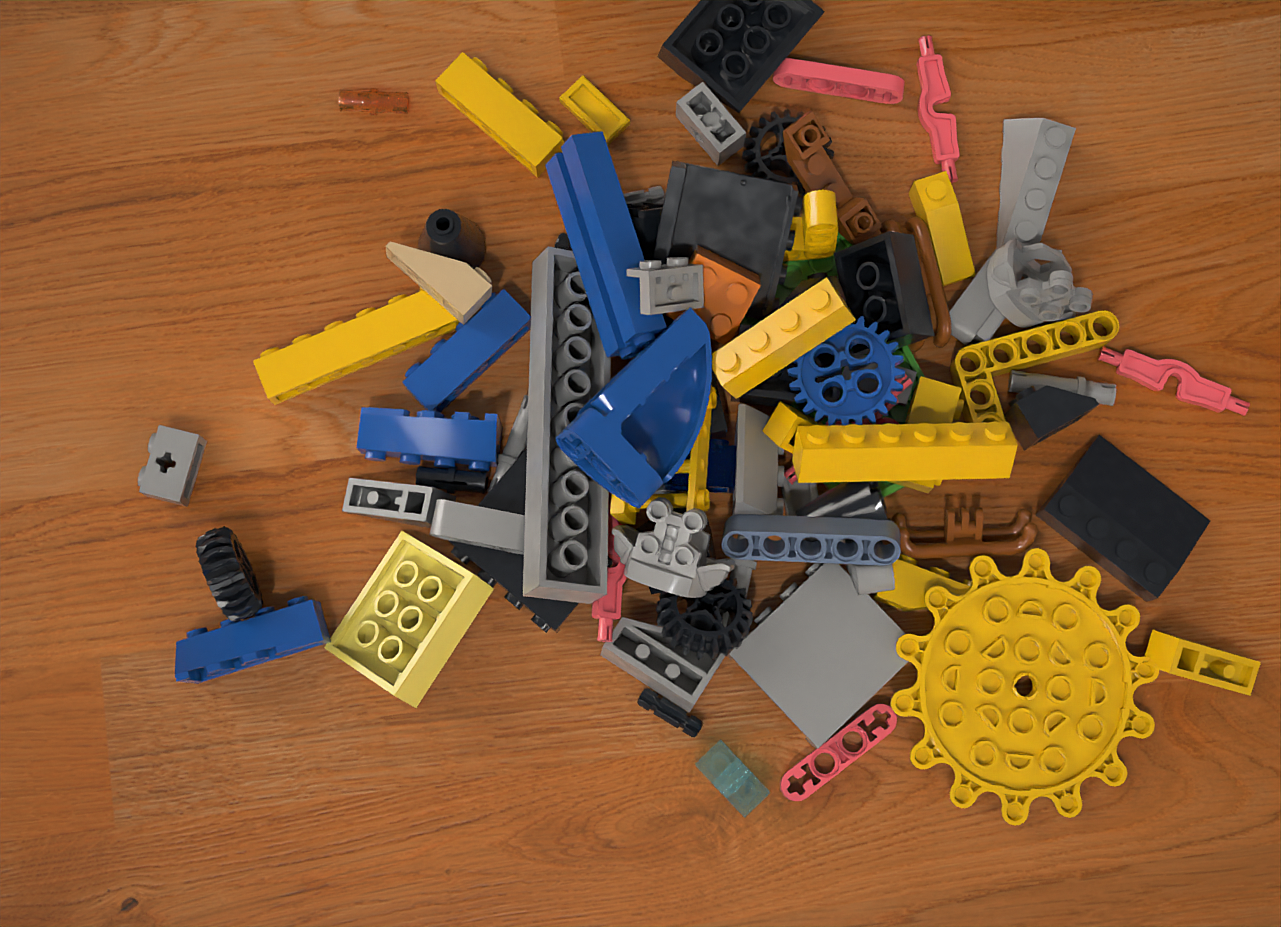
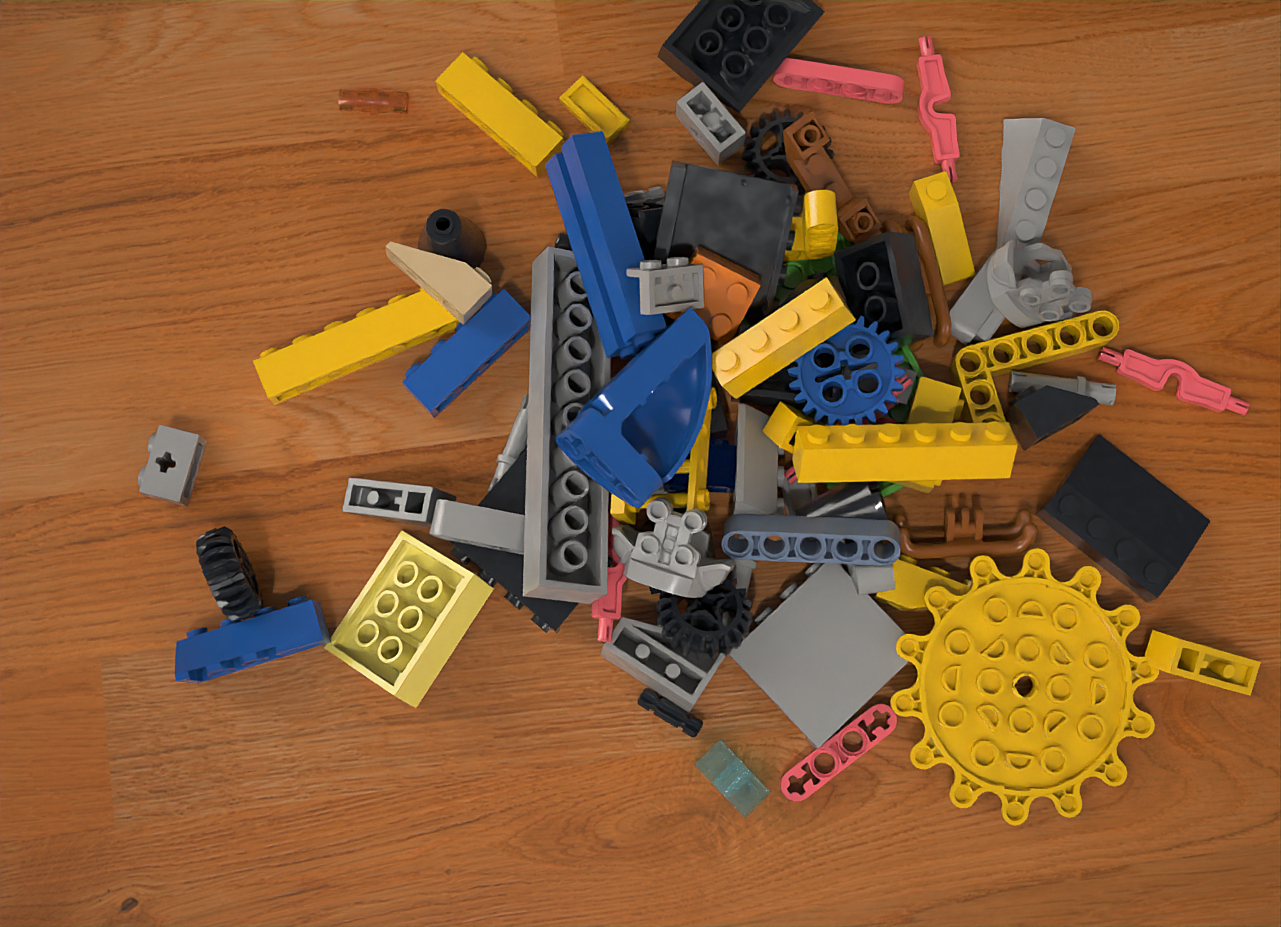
(430, 437): blue wedge -> none
(452, 479): black pin -> none

